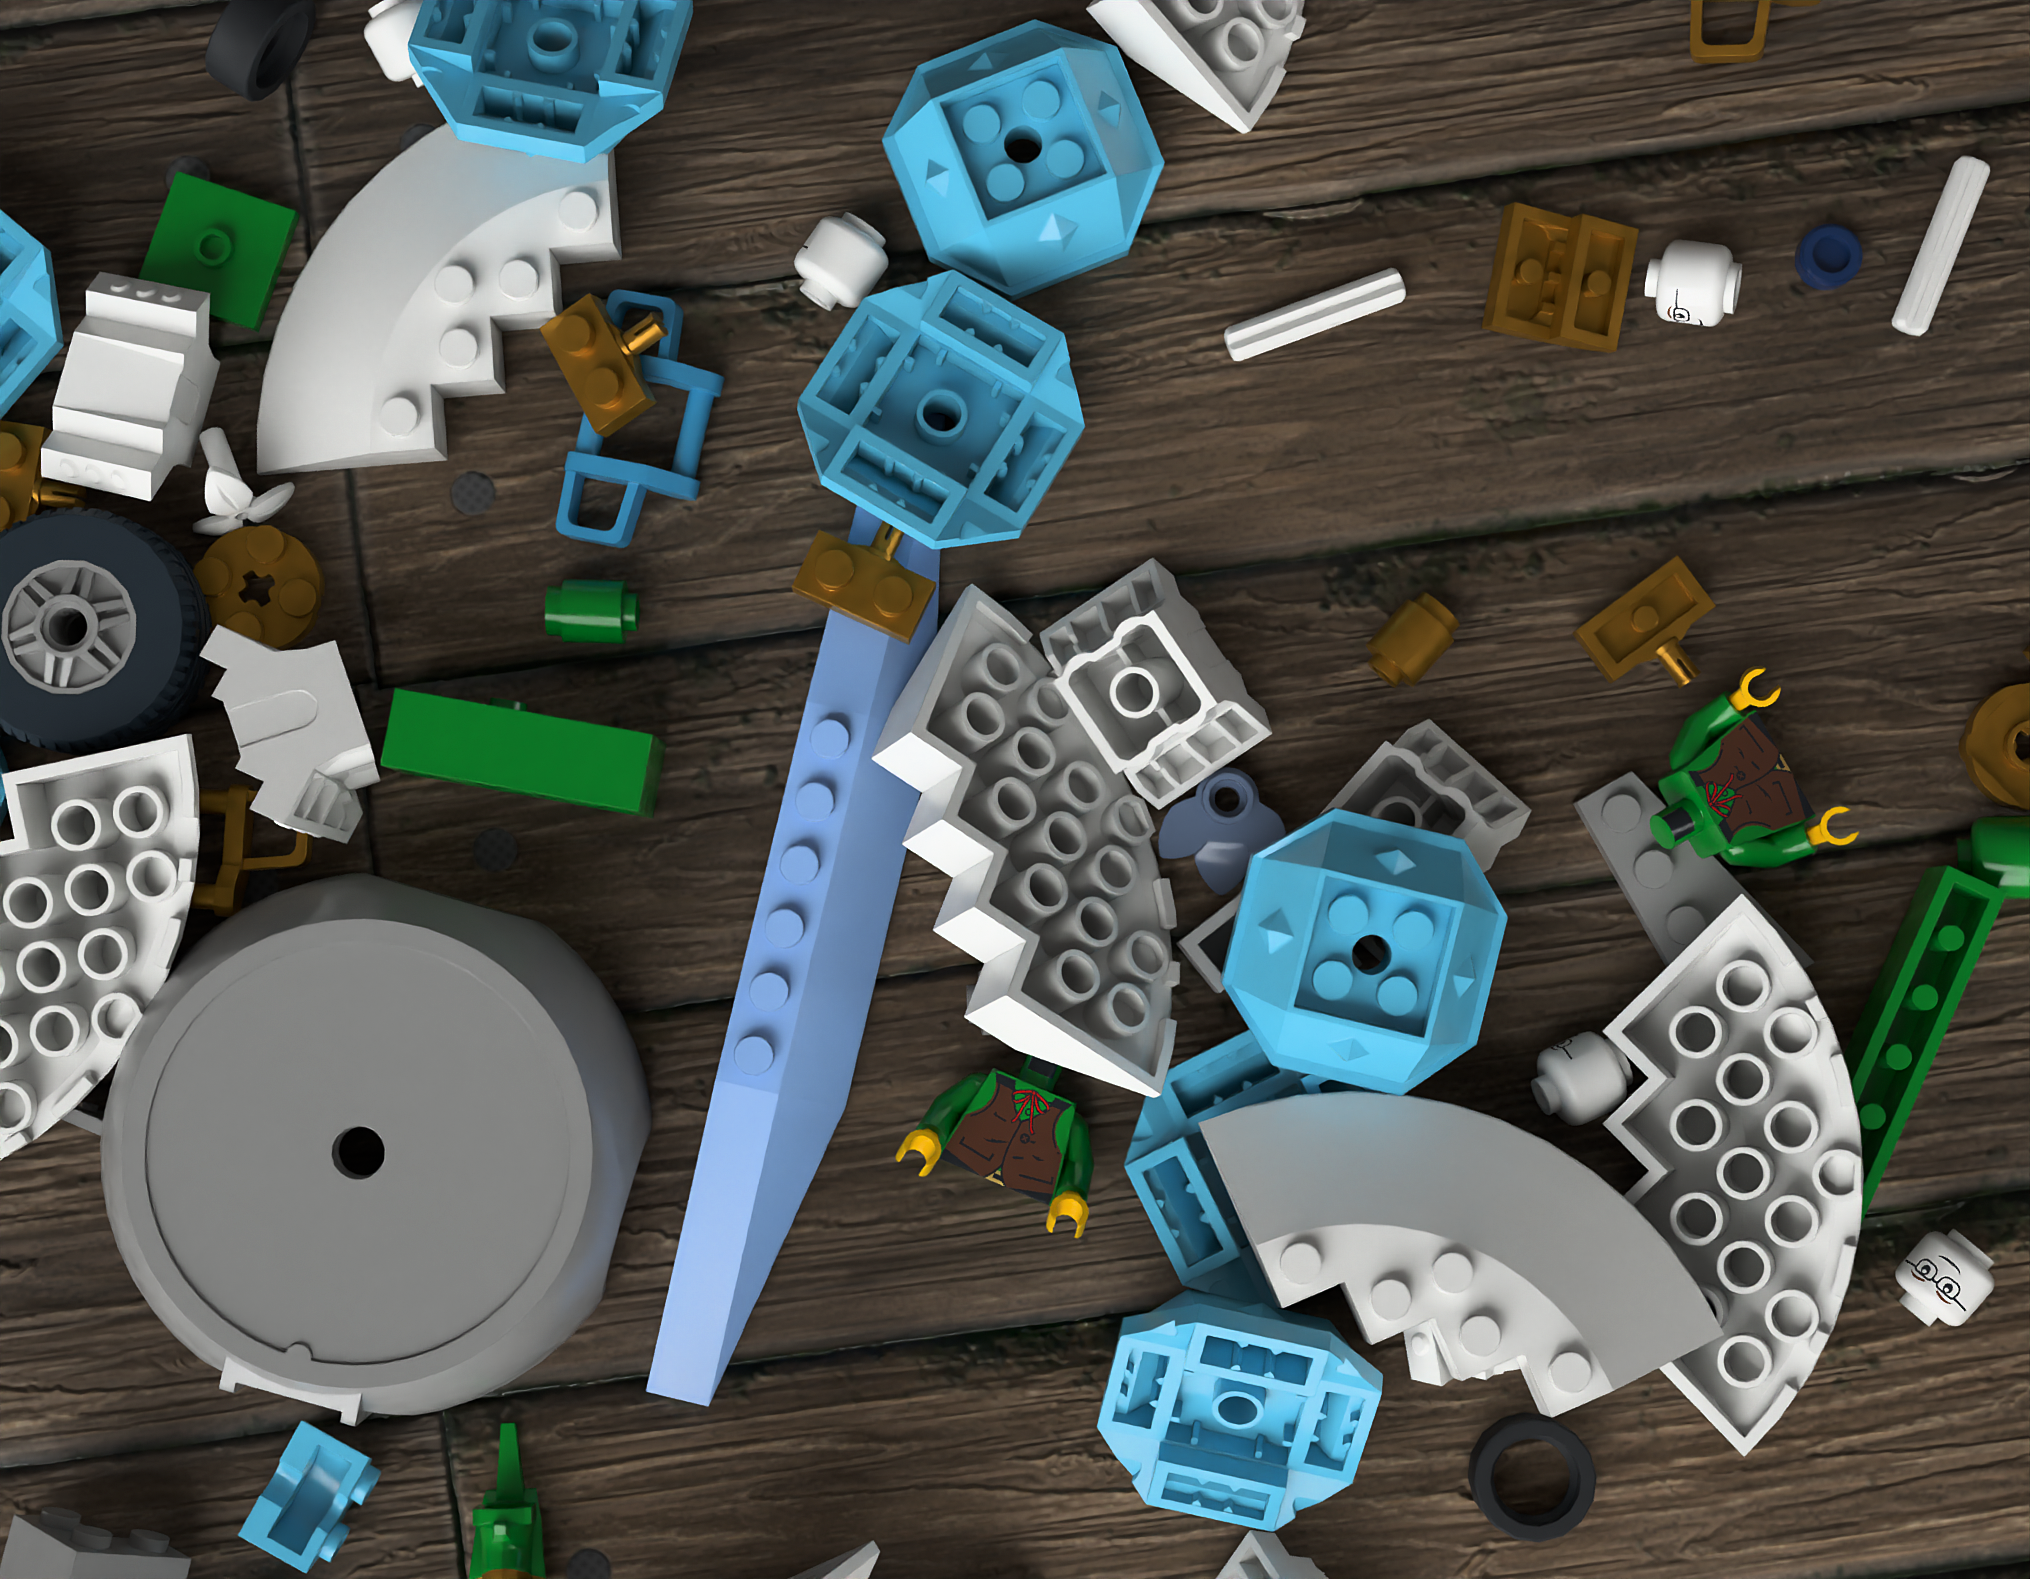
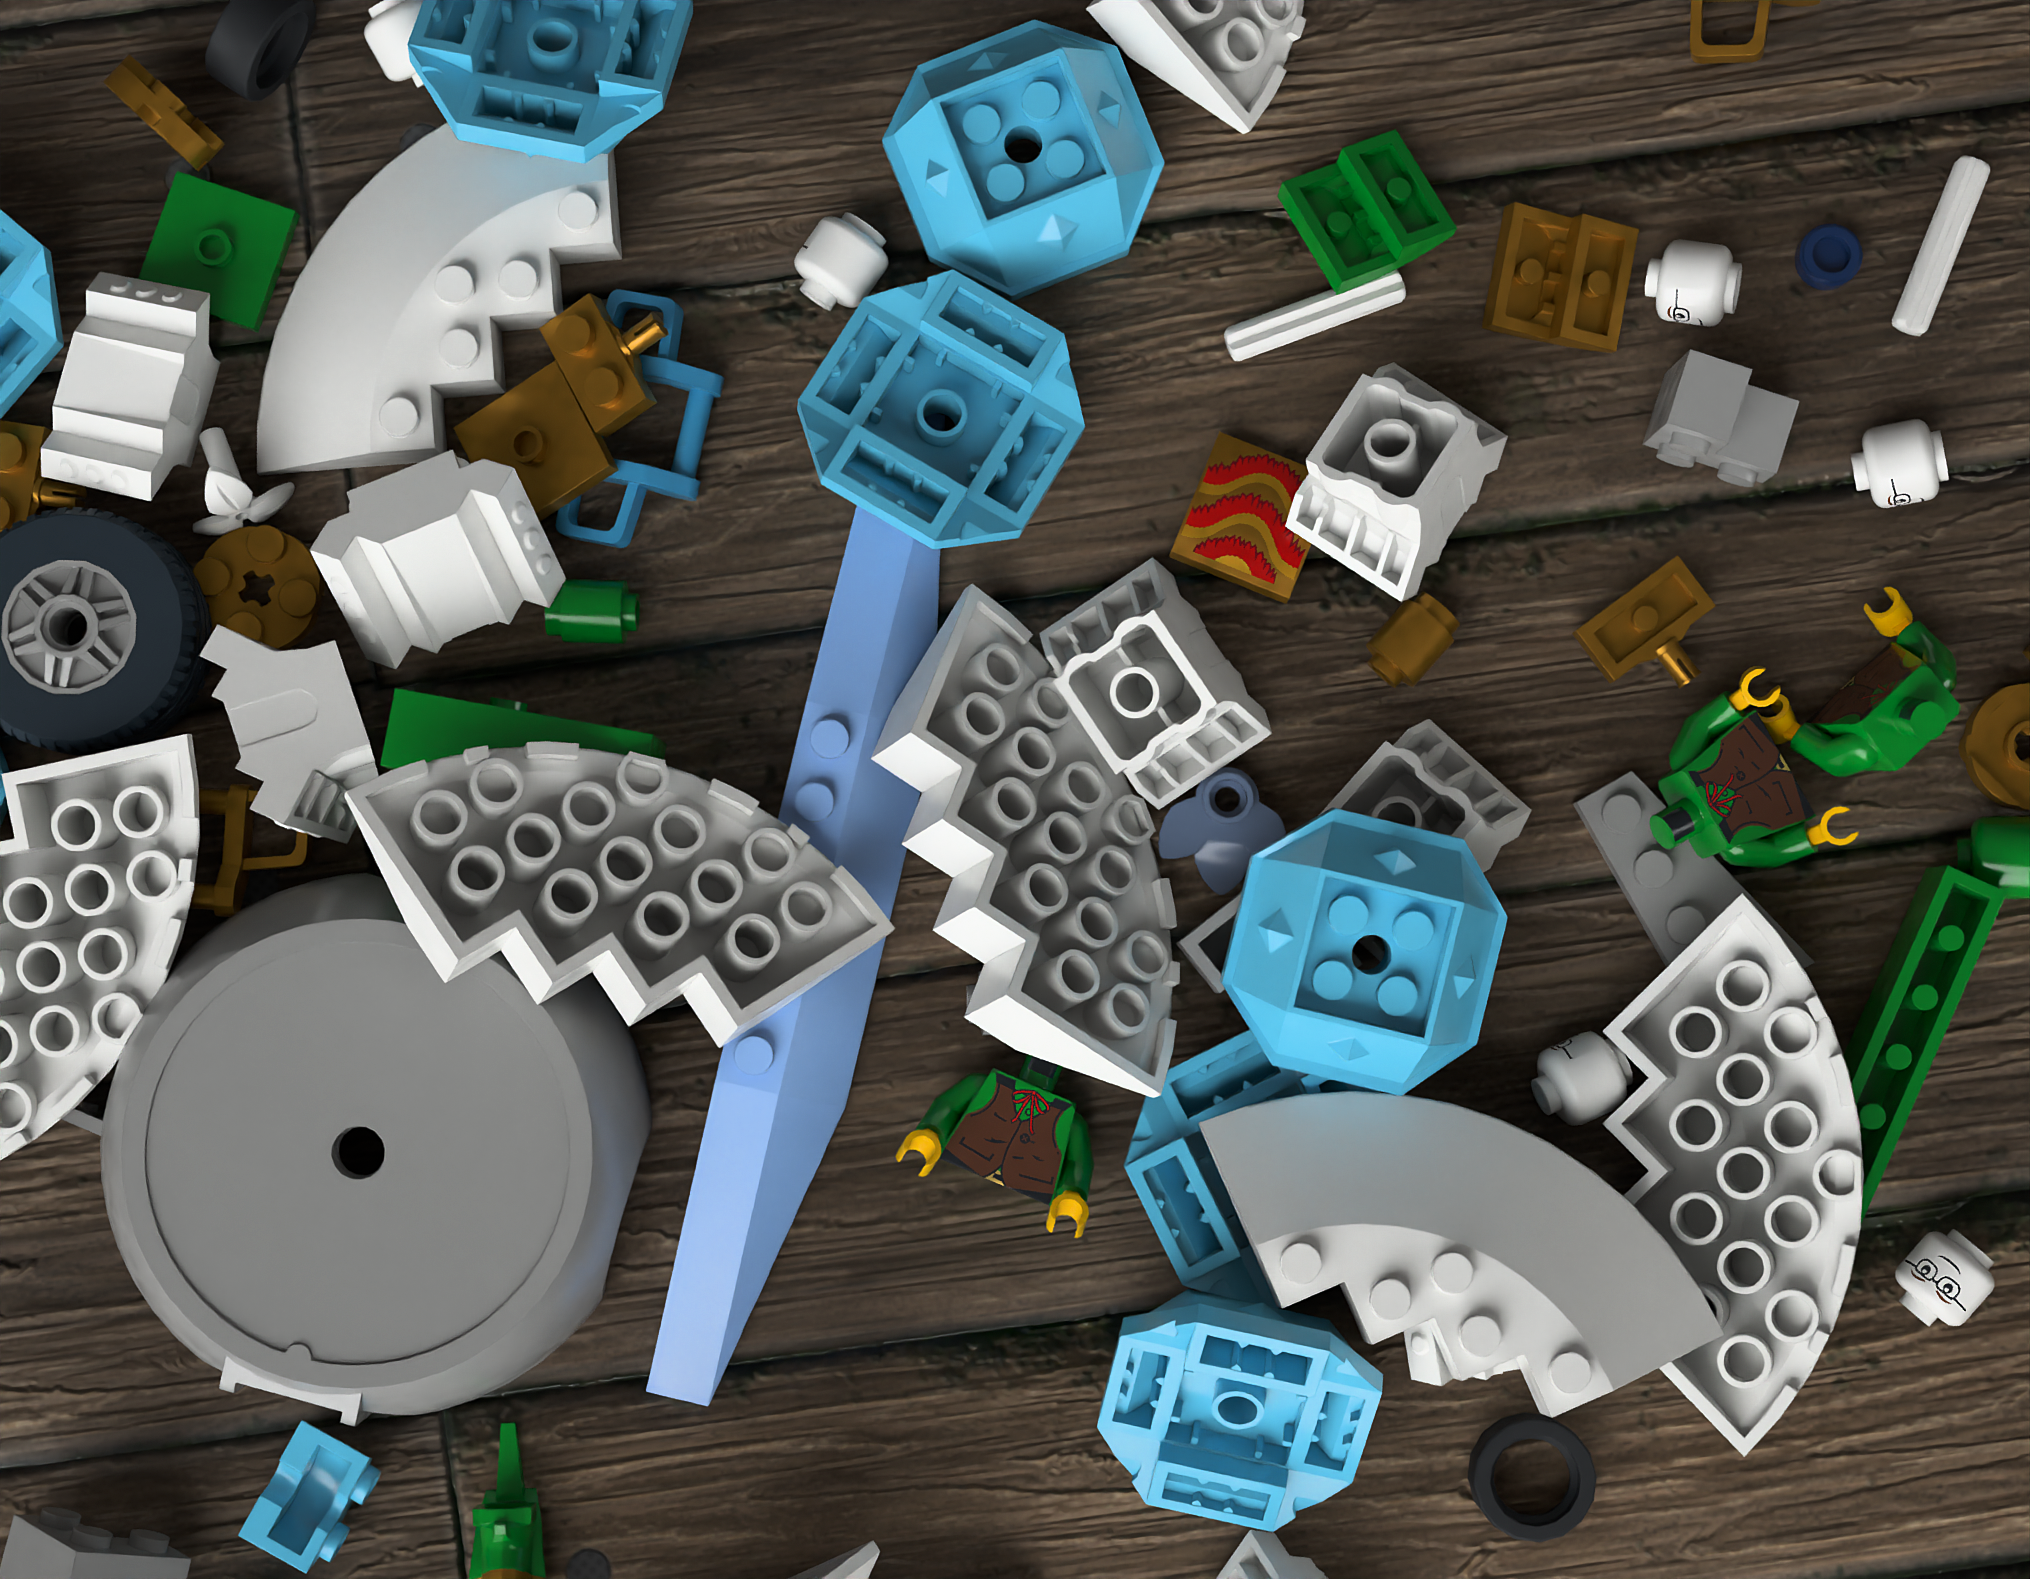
(163, 112): none -> pearl gold plate
(435, 555): none -> white slope
(543, 437): none -> pearl gold plate
(614, 873): none -> white brick
(866, 583): pearl gold plate -> none
(1241, 518): none -> slope
(1366, 212): none -> green slope
(1393, 478): none -> white slope
(1719, 420): none -> light grey brick
(1885, 709): none -> green torso
(1900, 463): none -> white head

